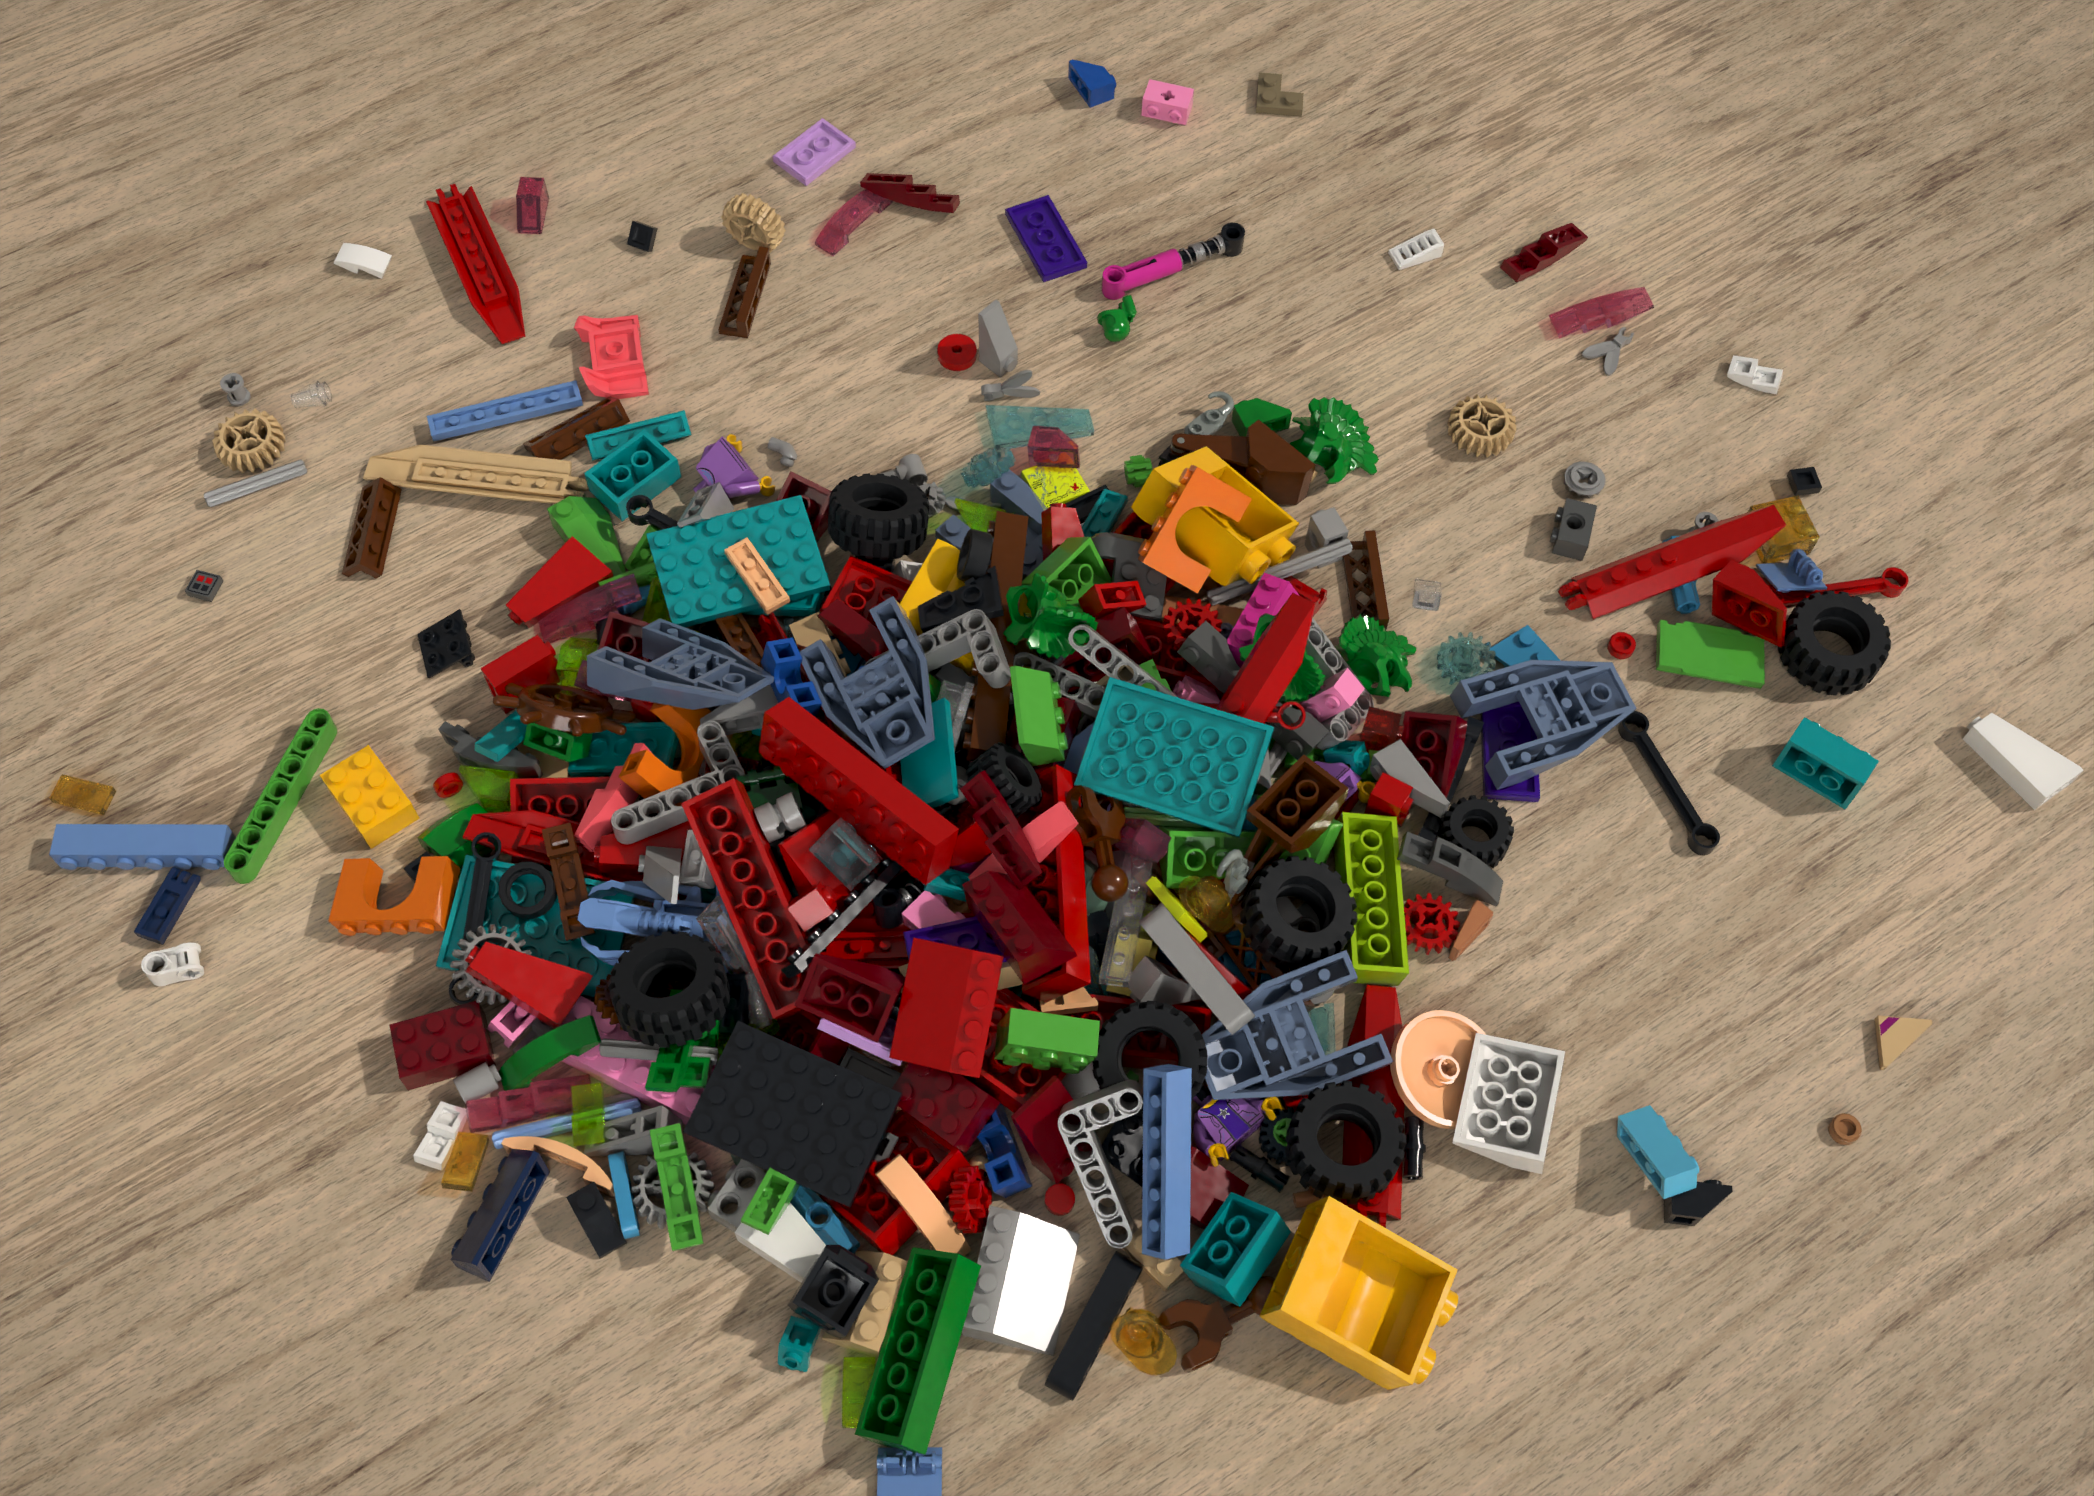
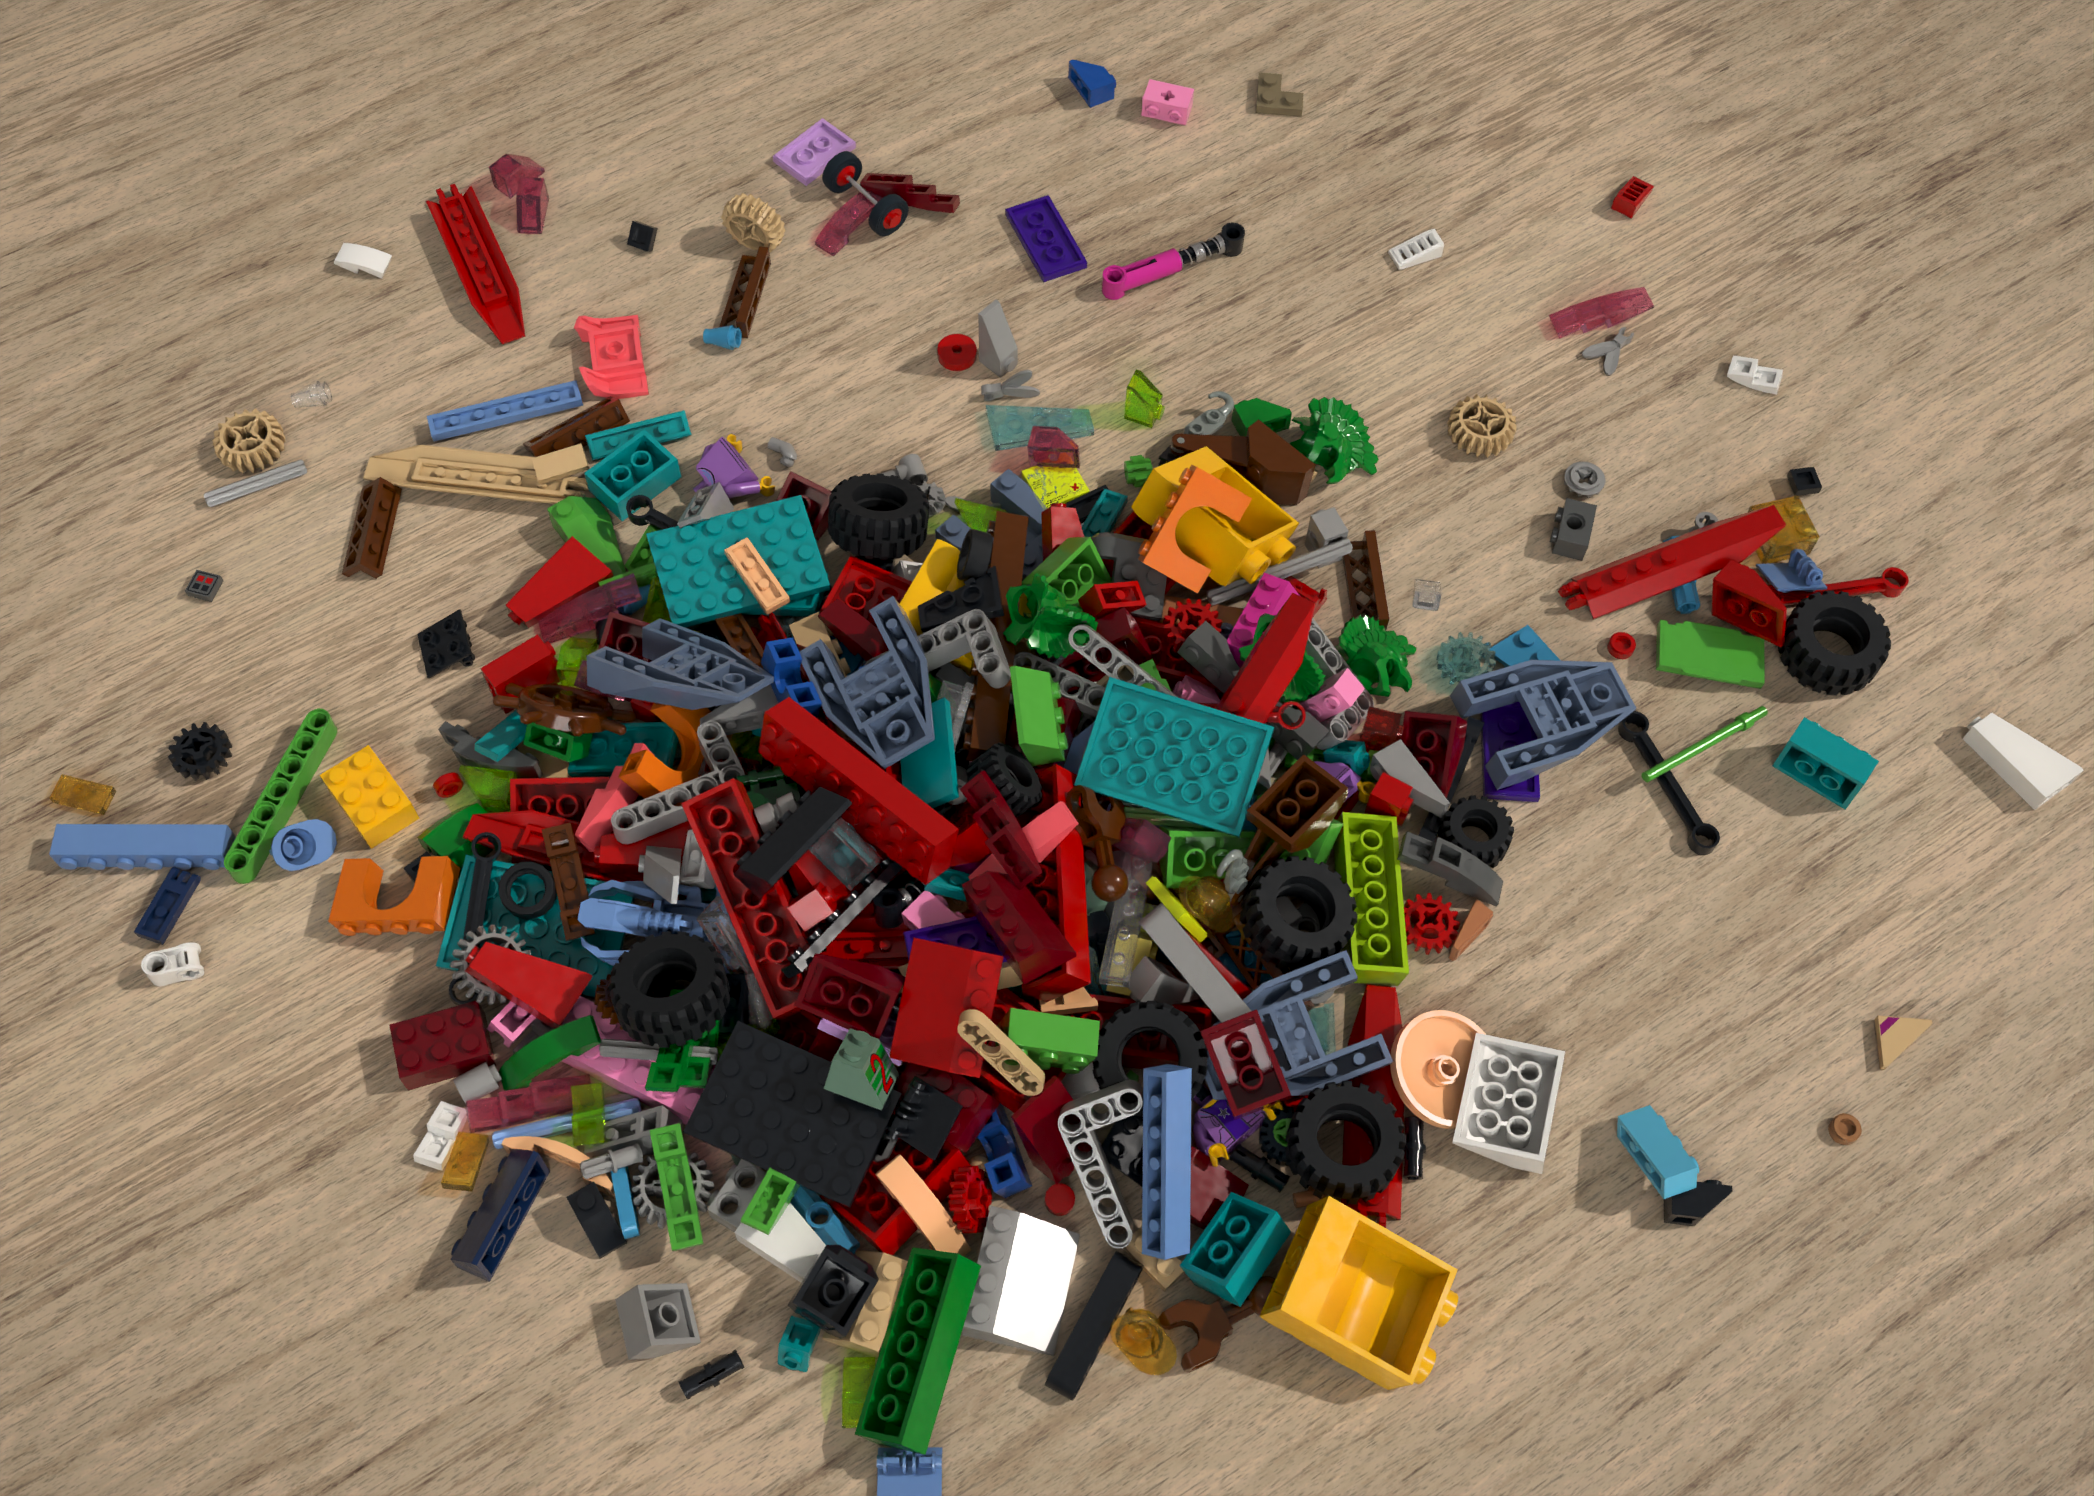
(200, 751): none -> black gear
(238, 390): light grey bush -> none
(303, 844): none -> medium blue piece
(509, 169): none -> clear pink slope
(560, 464): none -> tan tile
(611, 1161): none -> light grey axle
(657, 1320): none -> light grey slope
(711, 1374): none -> black pin
(725, 337): none -> dark azure cone
(791, 840): none -> black slope
(844, 172): none -> black axle
(862, 1070): none -> sand green slope
(924, 1118): none -> black hinge
(988, 466): clear light blue gear -> none
(1025, 1077): none -> tan beam
(1117, 321): green piece -> none
(1143, 401): none -> clear neon green slope
(1245, 1064): none -> dark red slope
(1545, 252): dark red slope -> none
(1628, 200): none -> red slope
(1741, 723): none -> bright green bar

